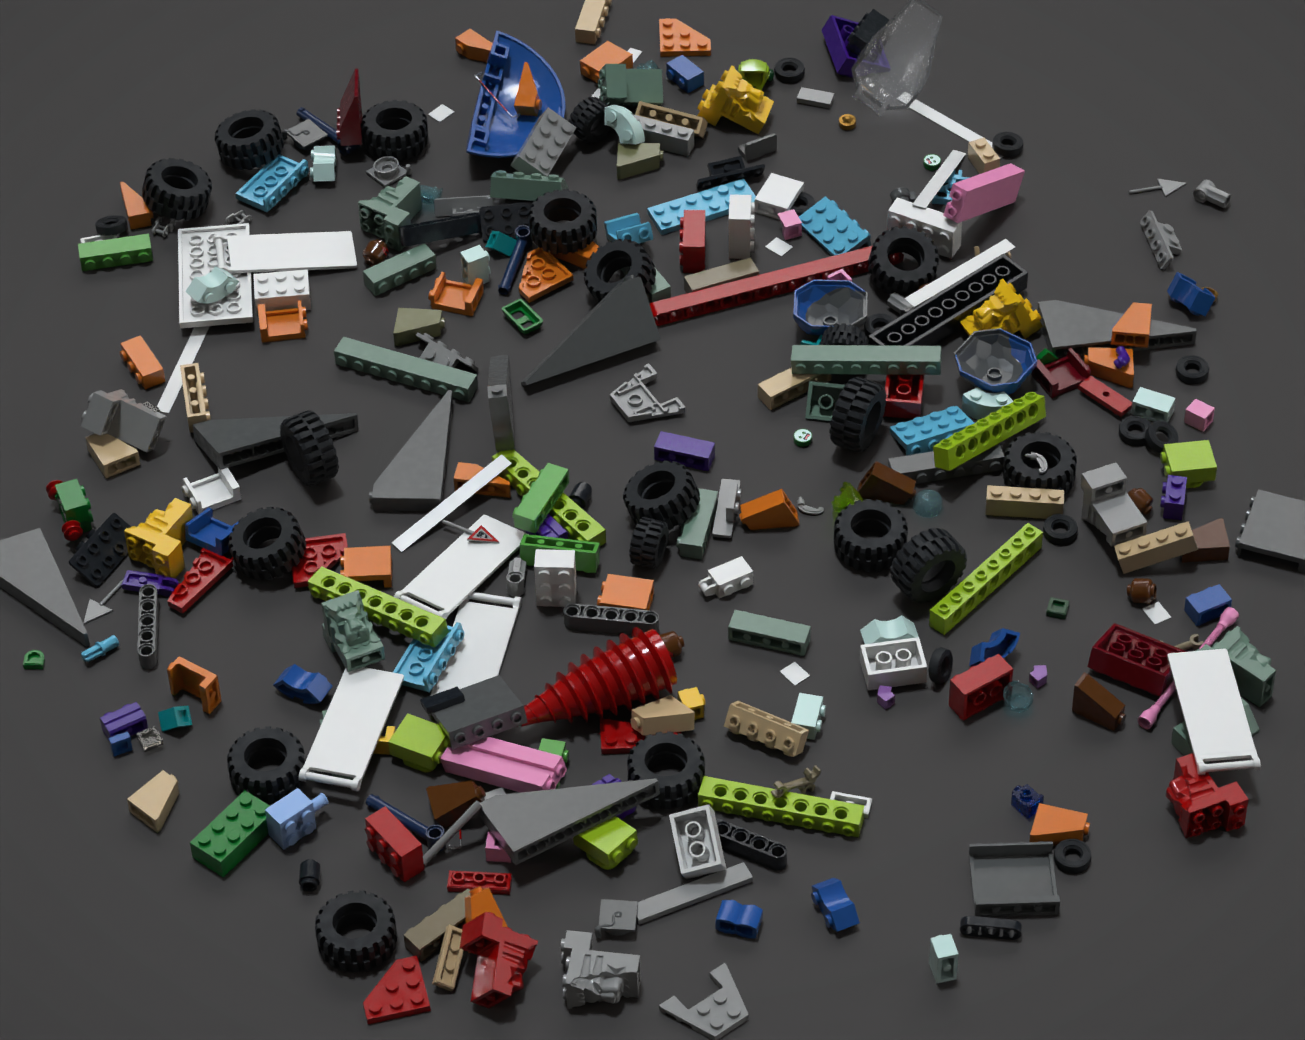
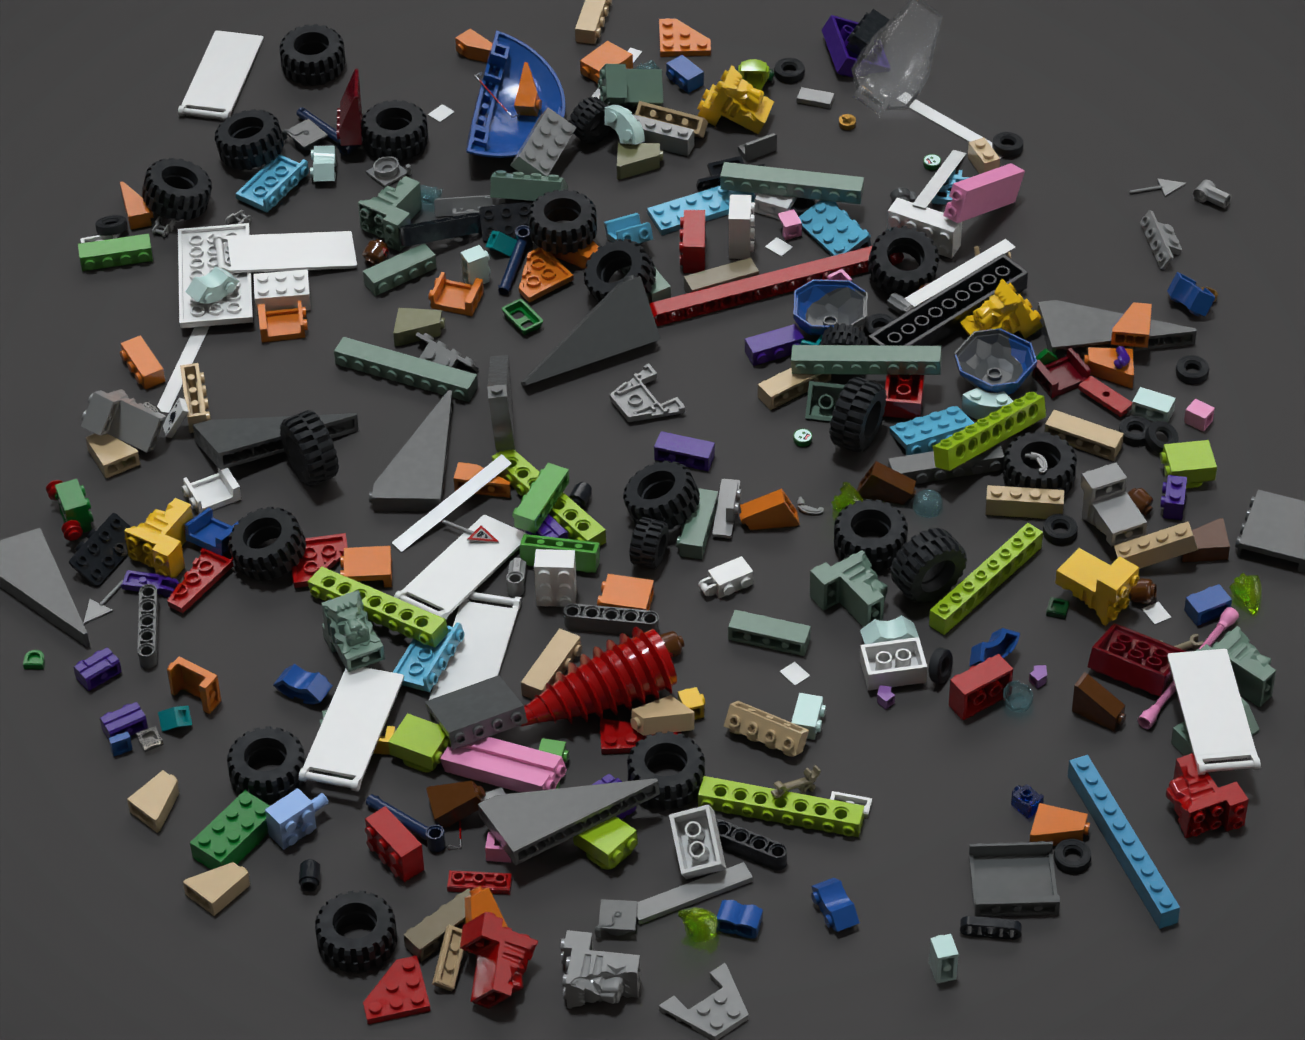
(97, 668): none -> dark purple brick
(100, 648): medium azure axle -> none
(175, 418): none -> white tile
(217, 887): none -> tan slope
(221, 75): none -> white flag
(307, 68): none -> black tyre
(442, 700): black tile -> none
(451, 832): light grey bar -> none
(554, 659): none -> tan brick
(699, 923): none -> clear neon green hat
(772, 344): none -> dark purple brick
(792, 183): none -> sand green brick
(852, 585): none -> sand green brick
(1085, 435): none -> tan brick
(1098, 583): none -> yellow brick
(1123, 842): none -> dark azure brick
(1248, 590): none -> clear neon green hat

